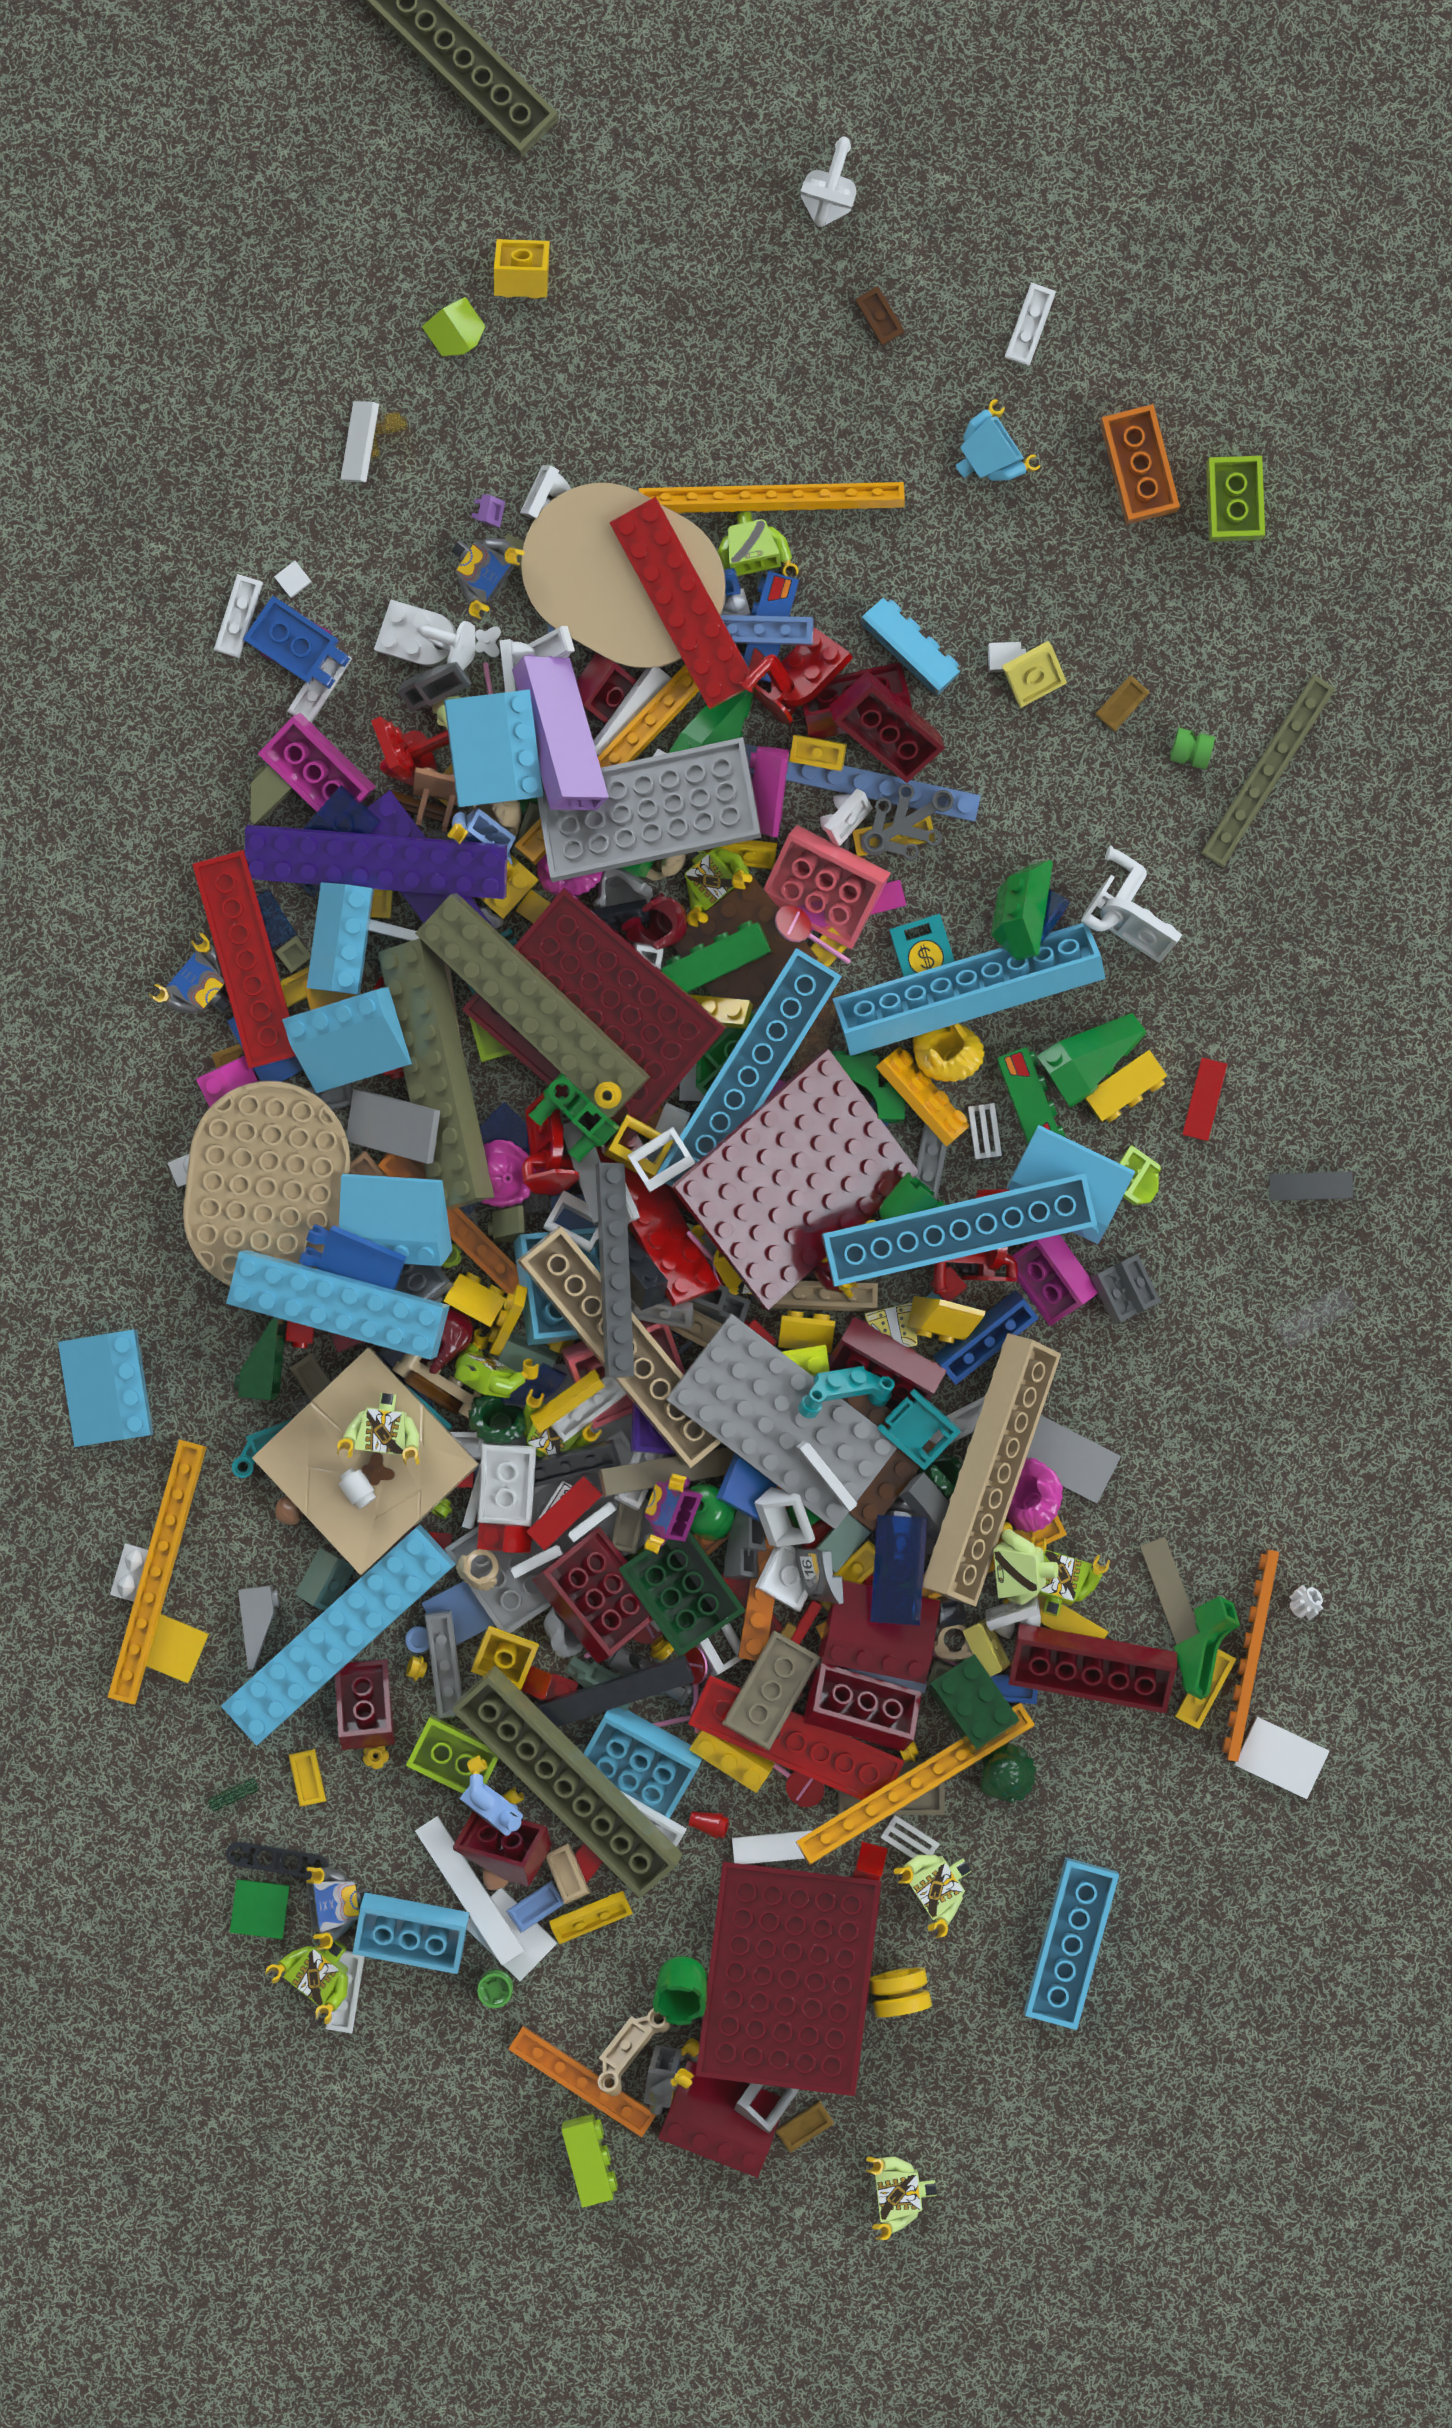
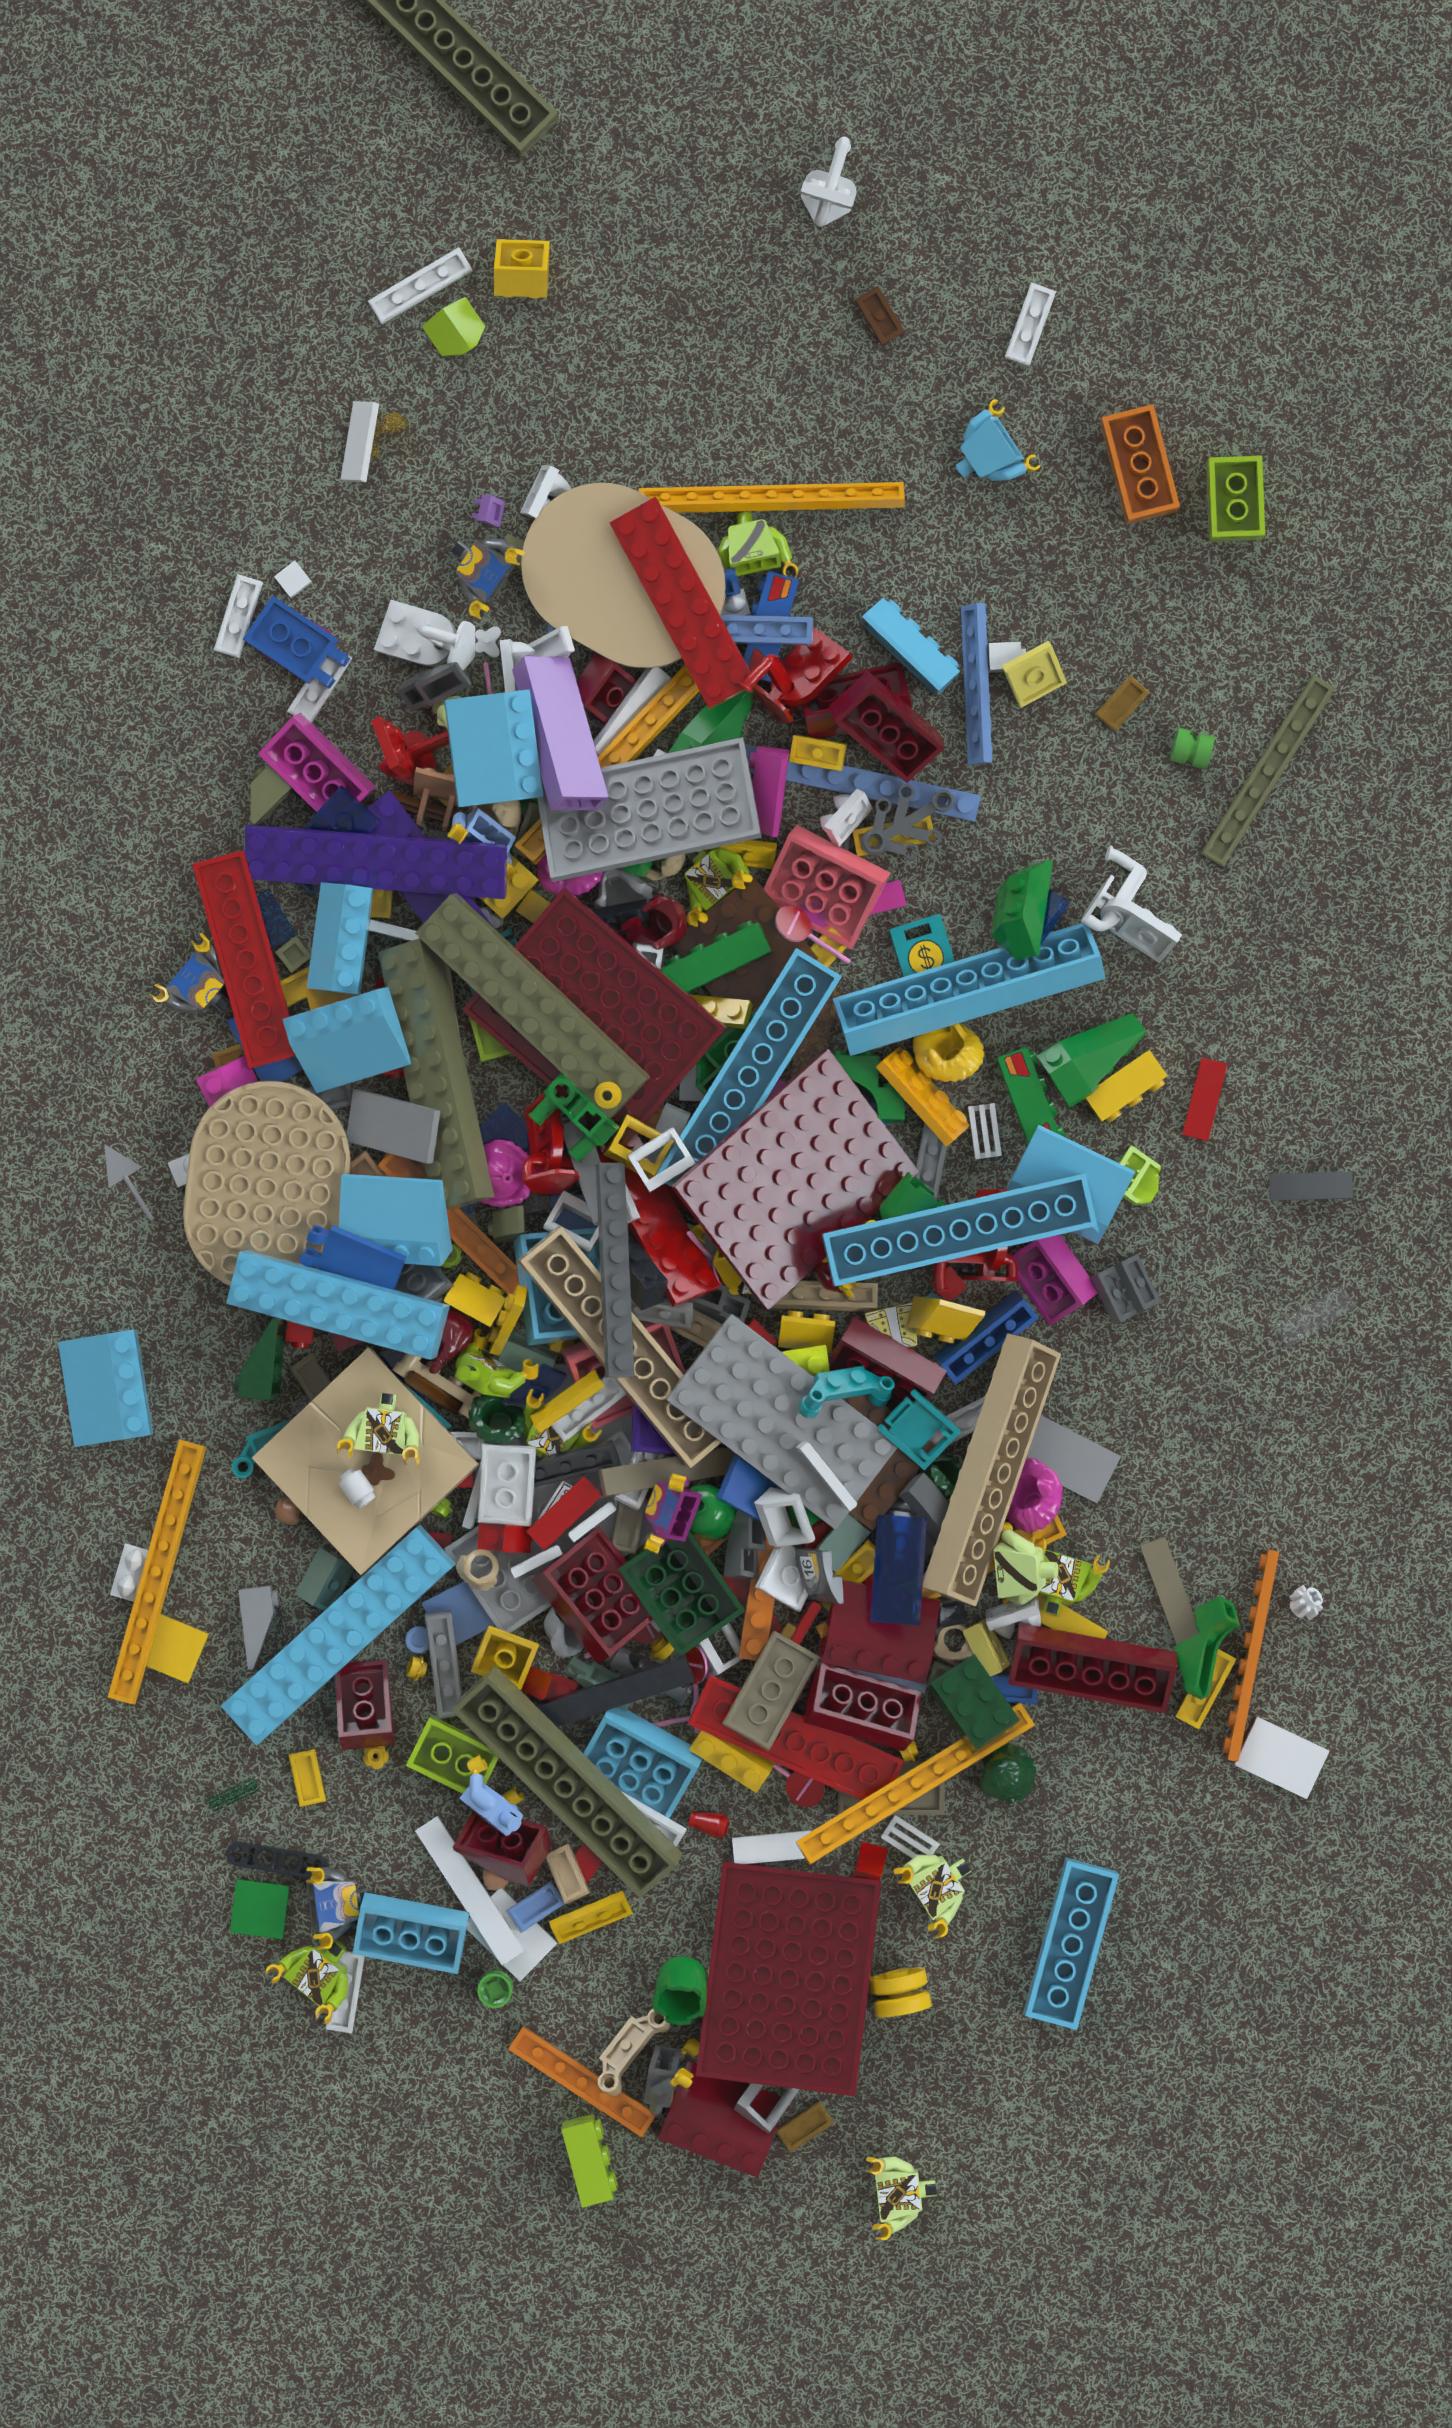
(120, 1168): none -> light grey piece
(420, 285): none -> white tile
(976, 684): none -> medium blue plate

